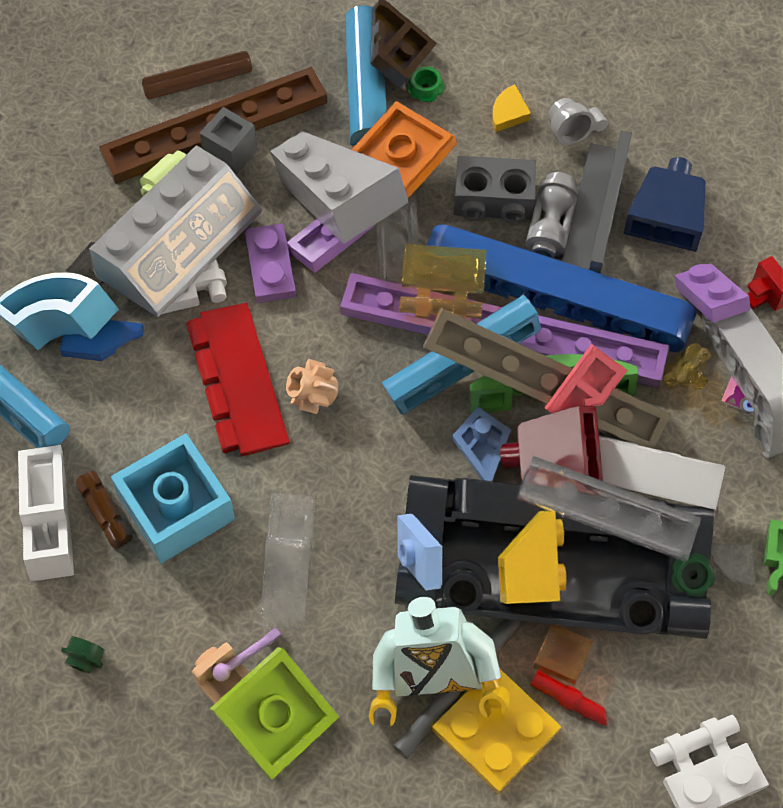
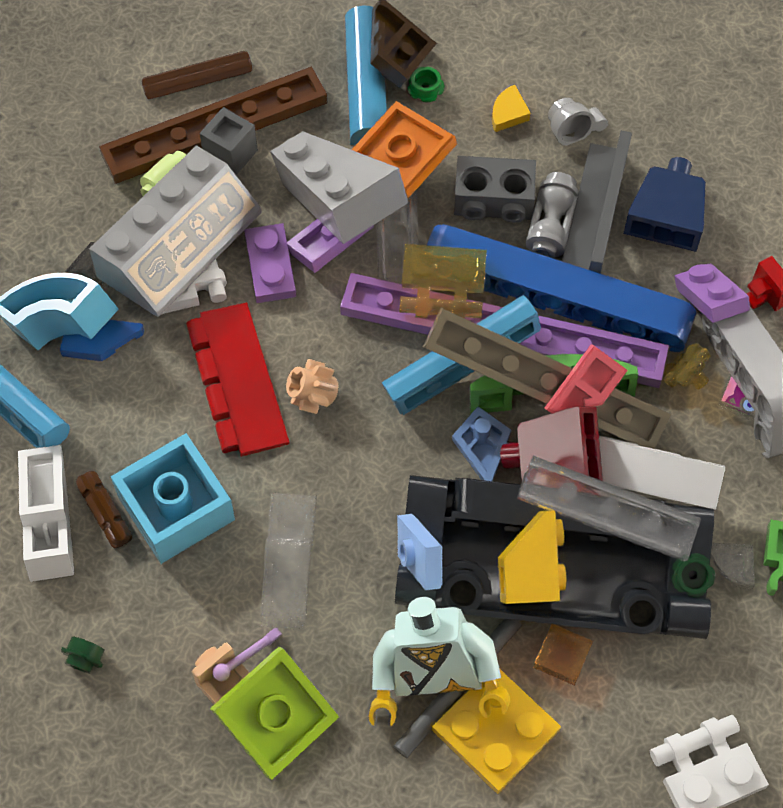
(569, 697): red piece -> none

